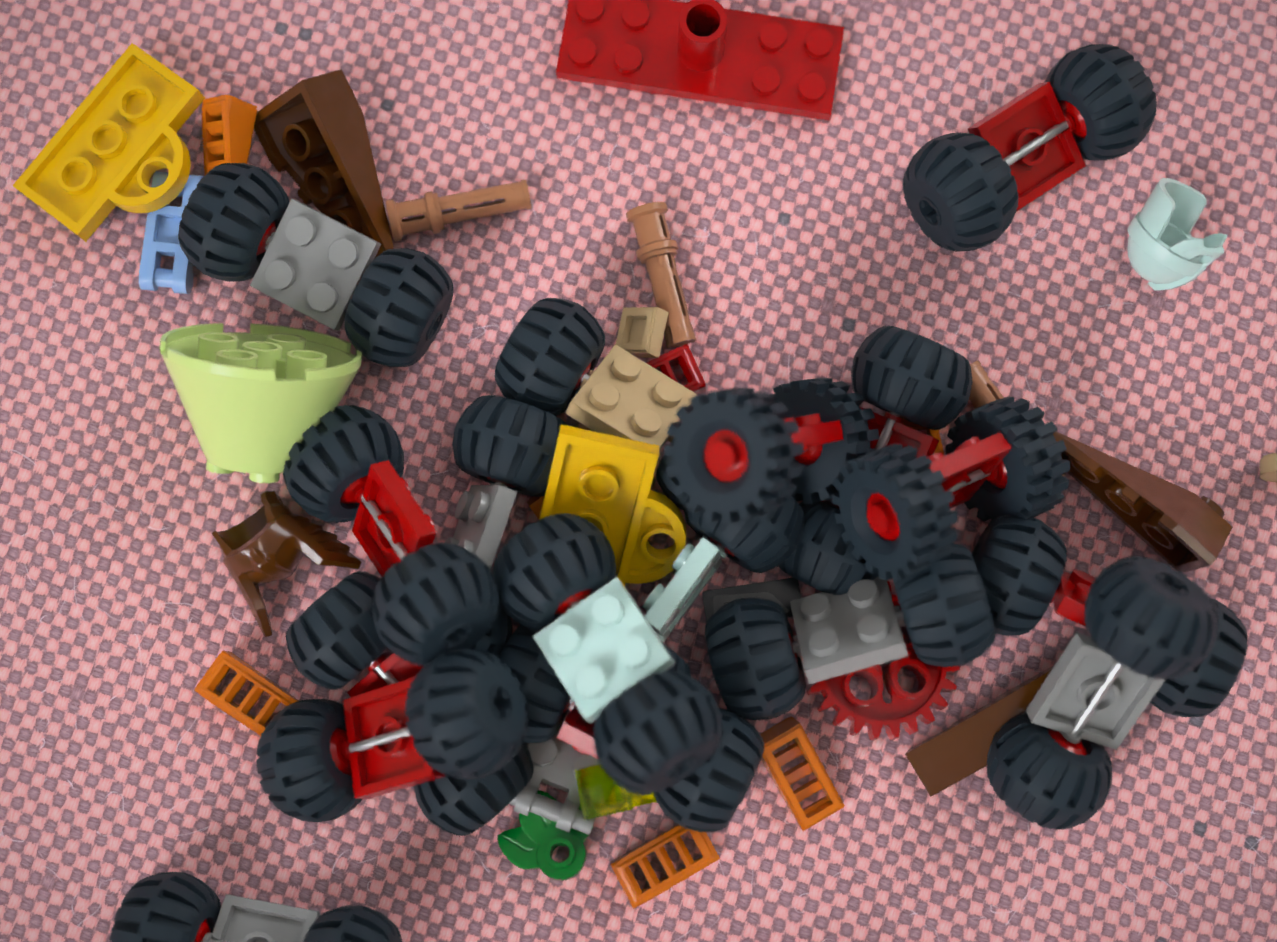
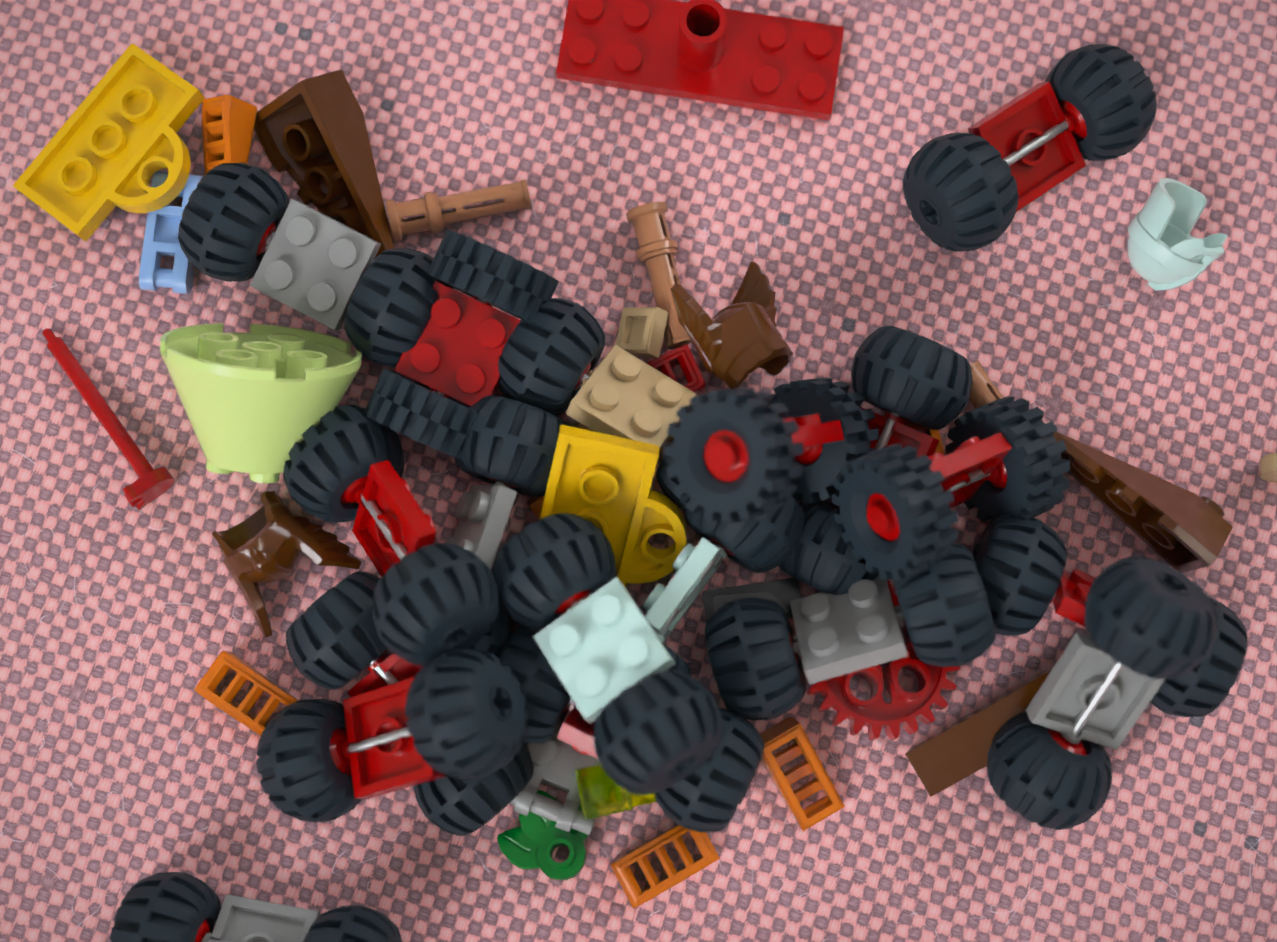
(151, 481): none -> red piece
(459, 344): none -> plate
(740, 334): none -> reddish brown helmet

